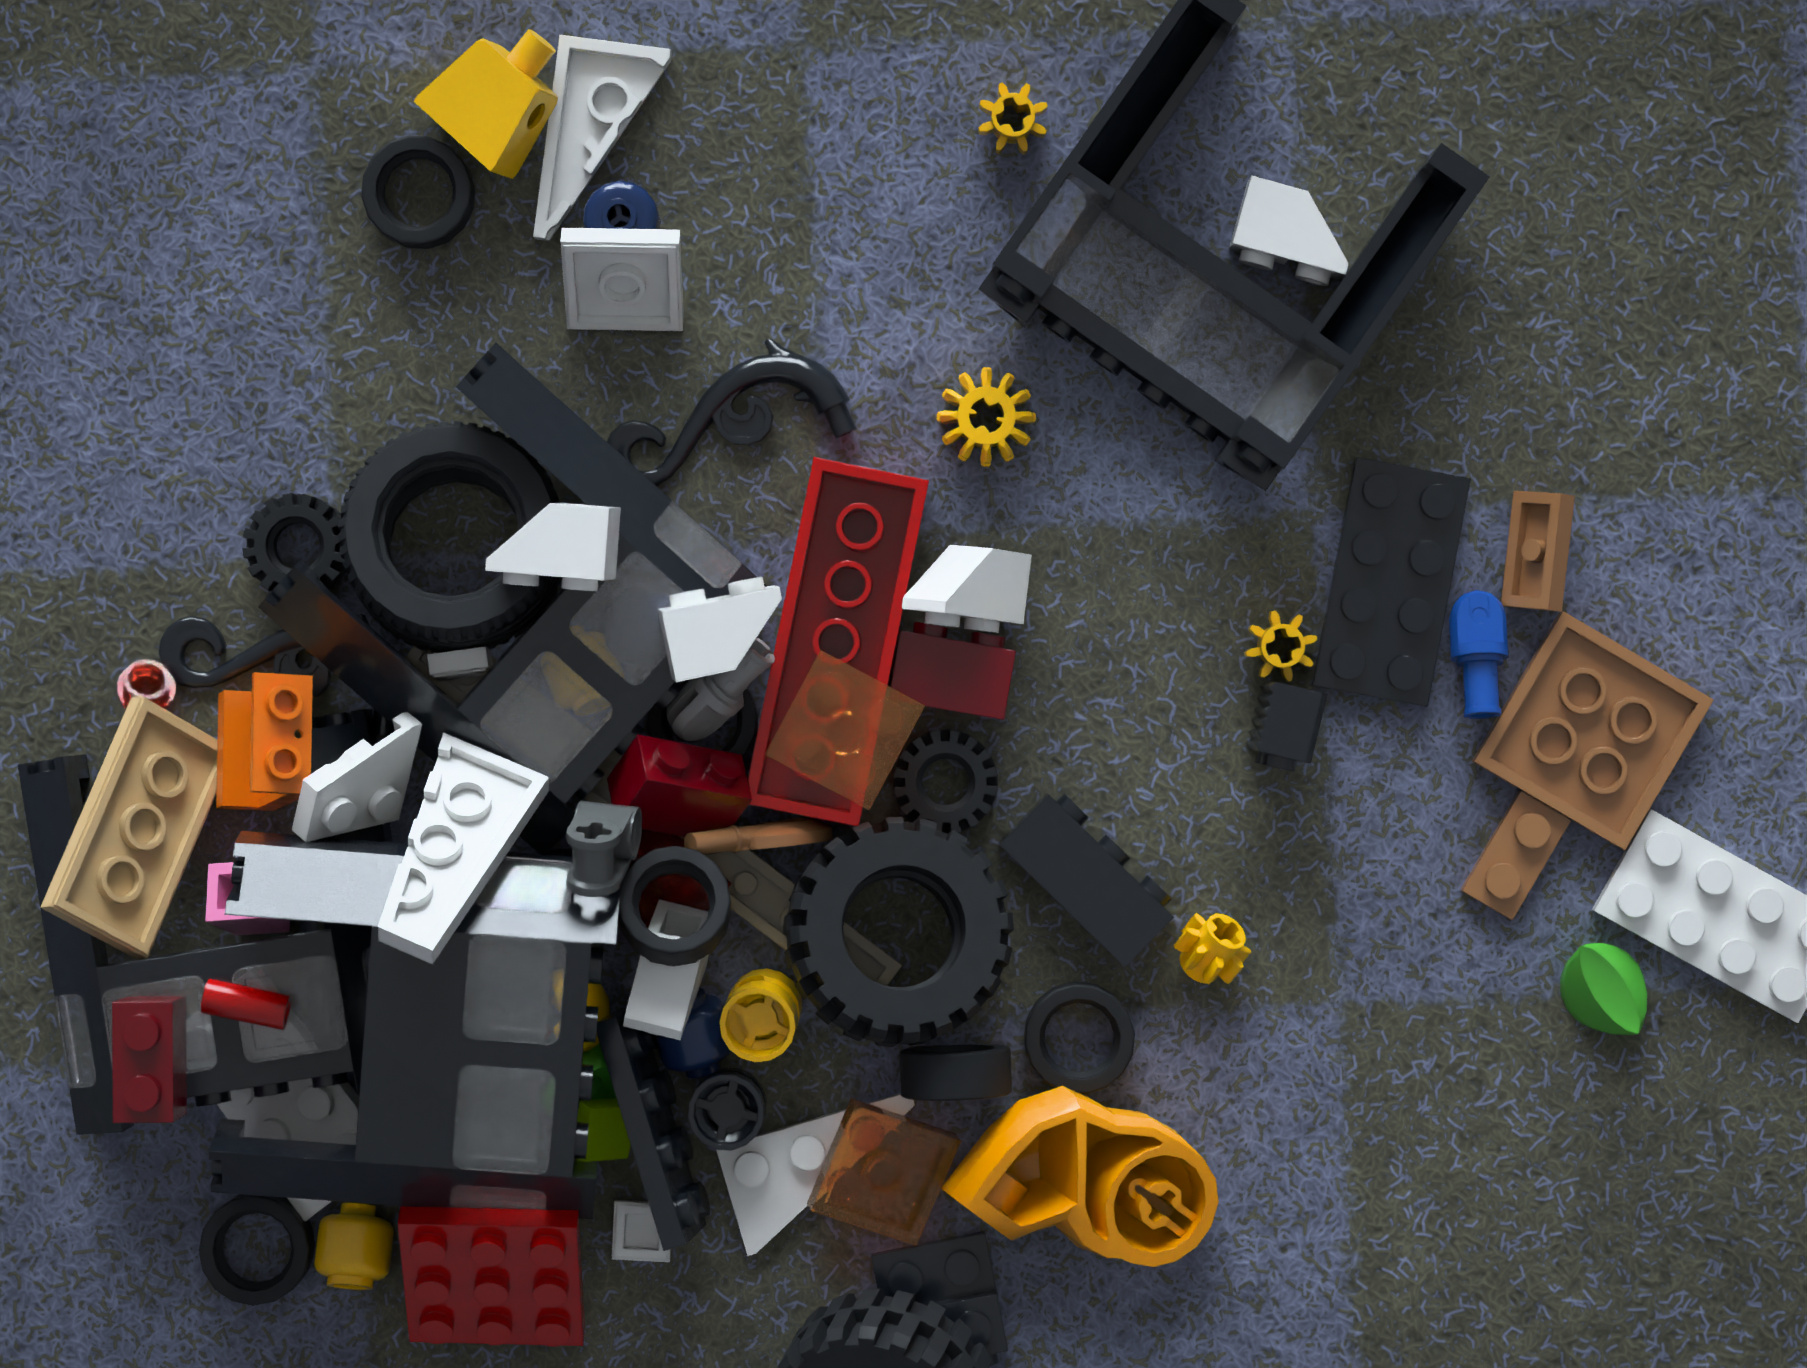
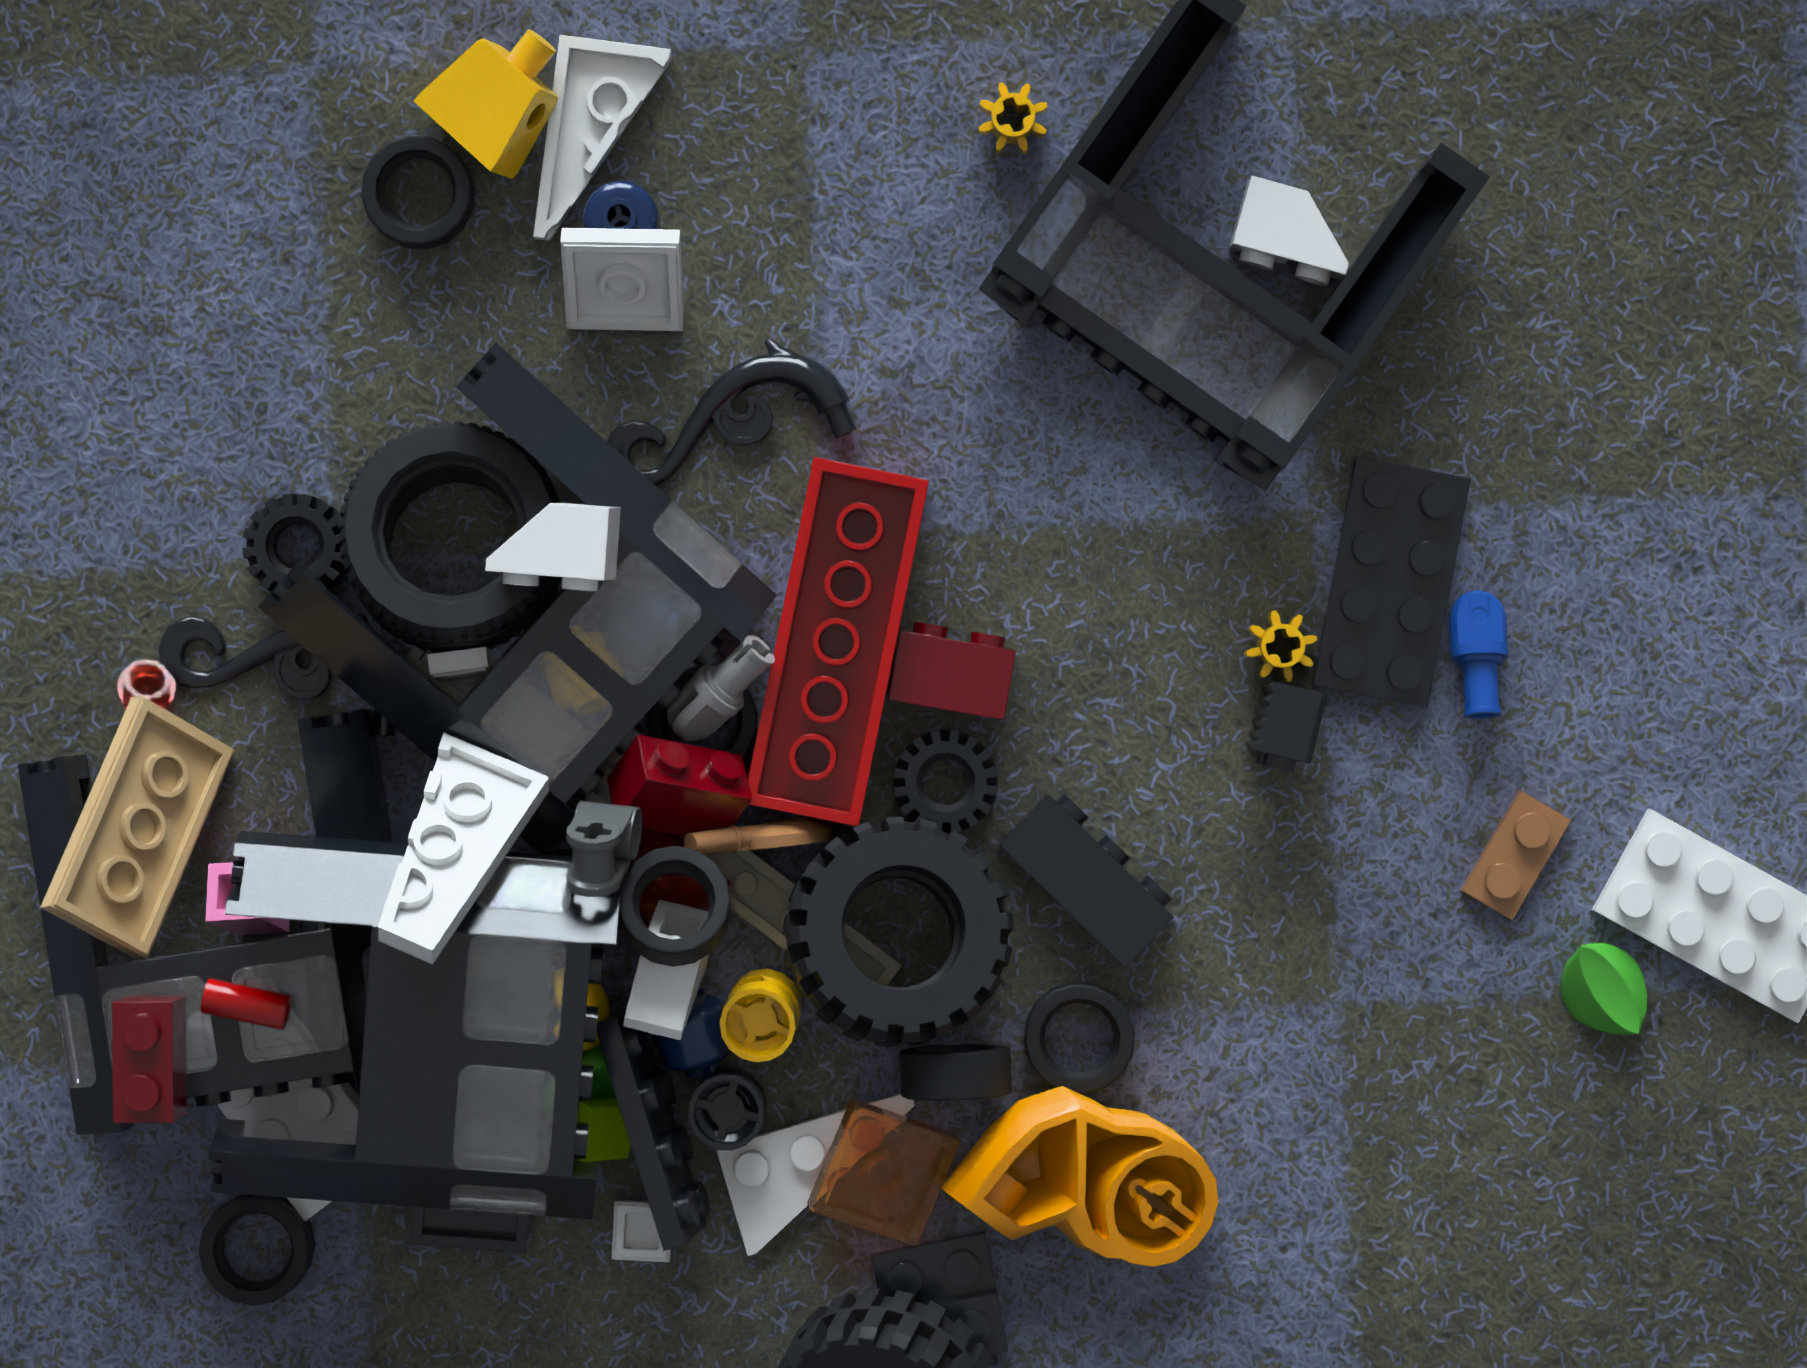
(256, 744): orange panel -> none
(353, 1247): yellow head -> none
(360, 787): white wing -> none
(492, 1275): red plate -> none
(716, 632): white slope -> none
(844, 730): clear orange plate -> none
(972, 584): white slope -> none
(991, 398): yellow gear -> none
(1212, 948): yellow gear -> none
(1537, 550): medium nougat plate -> none
(1592, 730): medium nougat plate -> none

